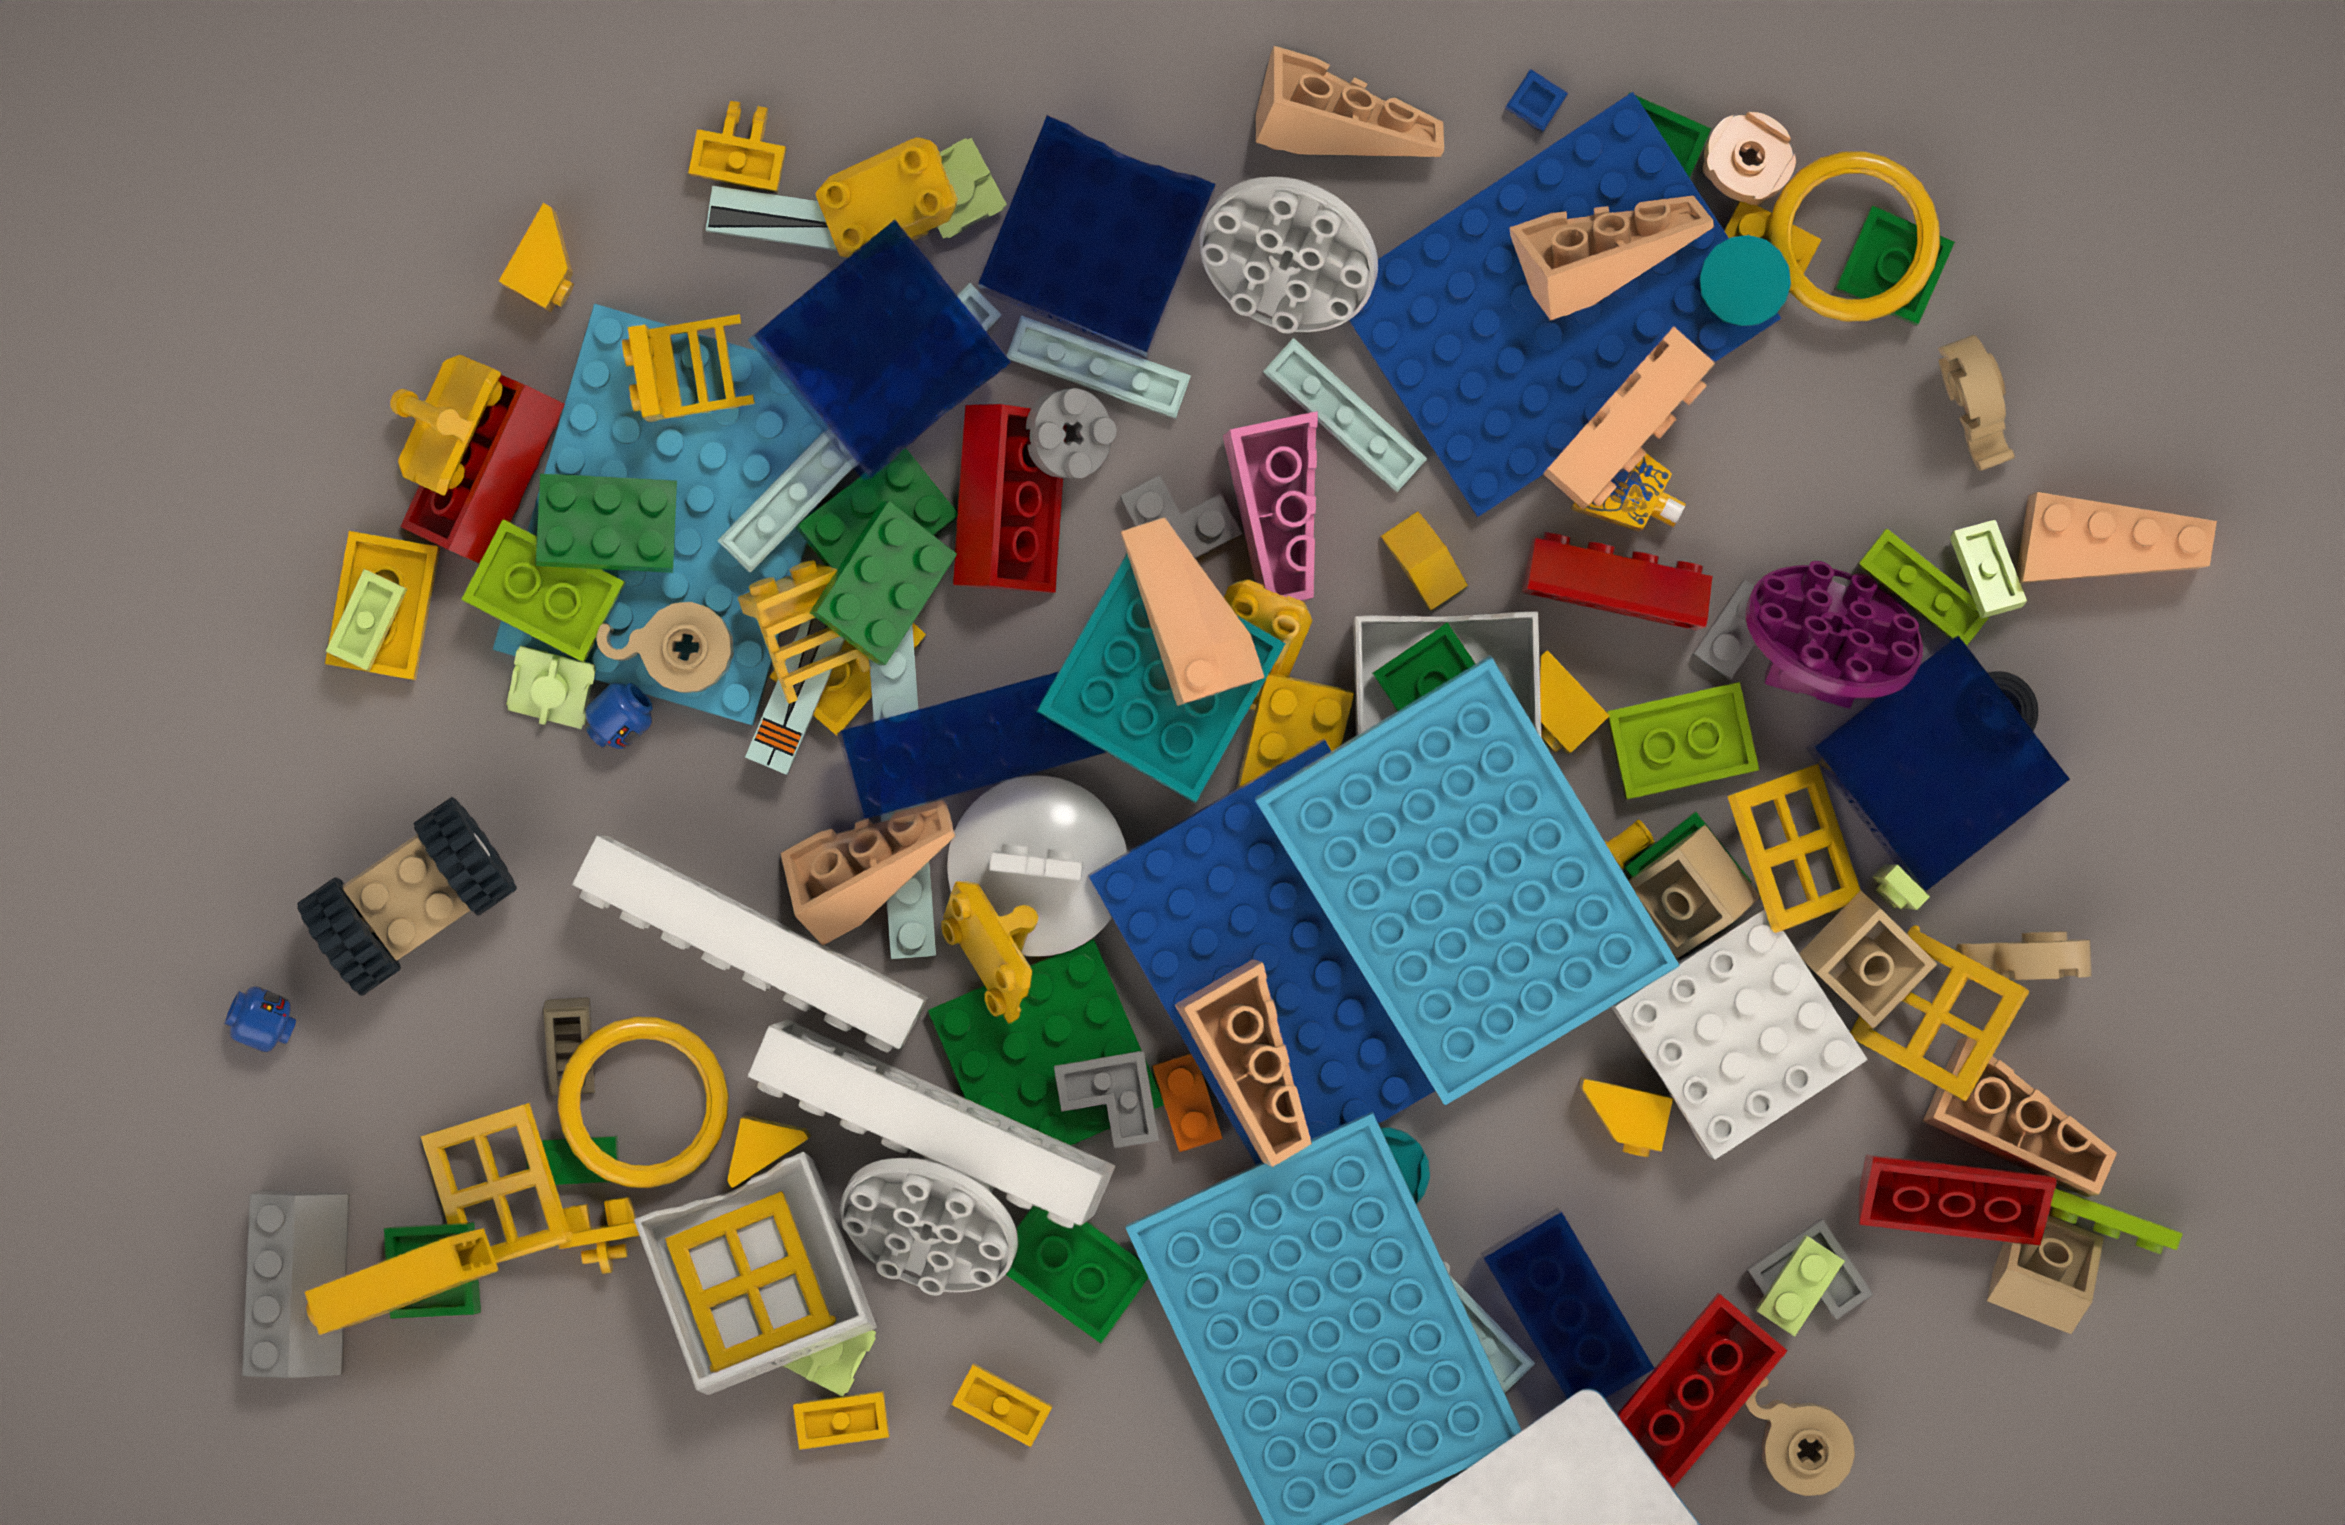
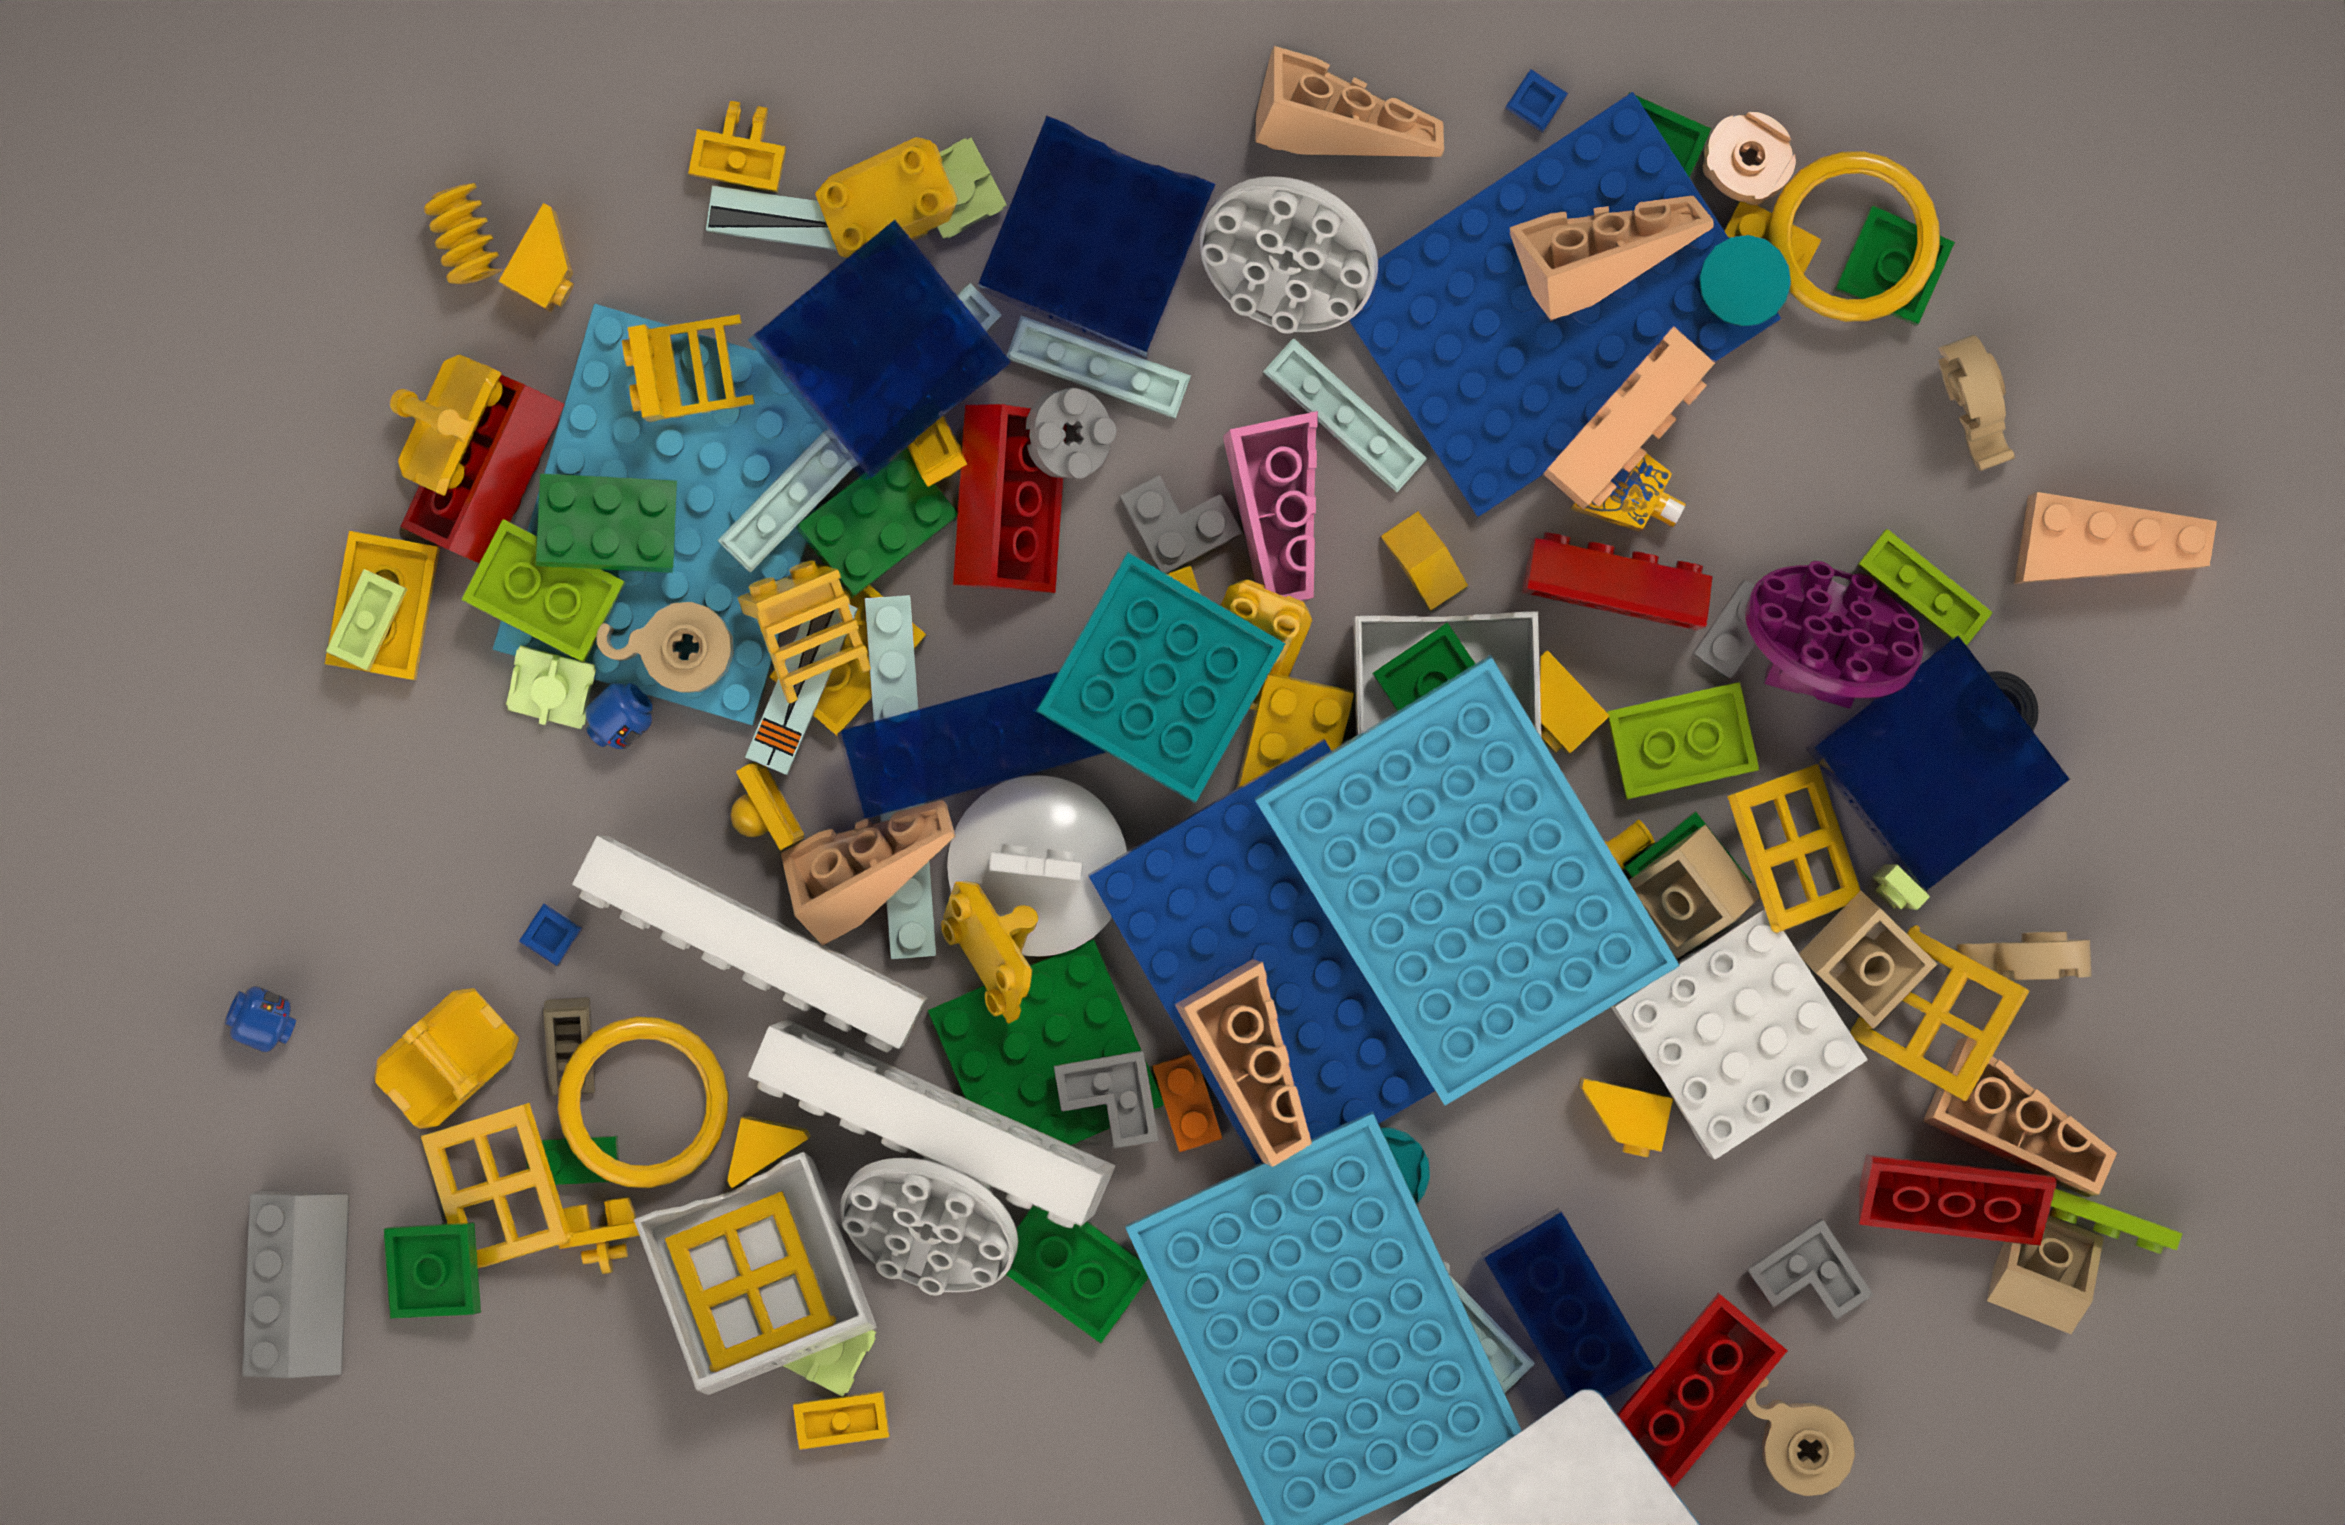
(400, 1281): yellow brick -> none
(406, 897): plate -> none
(445, 1058): none -> yellow shield
(461, 235): none -> yellow piece
(550, 934): none -> blue tile
(764, 808): none -> yellow tile
(883, 583): green plate -> none
(937, 452): none -> yellow tile
(1002, 1405): yellow plate -> none
(1192, 623): light nougat wedge -> none
(1799, 1285): yellowish green plate -> none
(1988, 569): yellowish green plate -> none

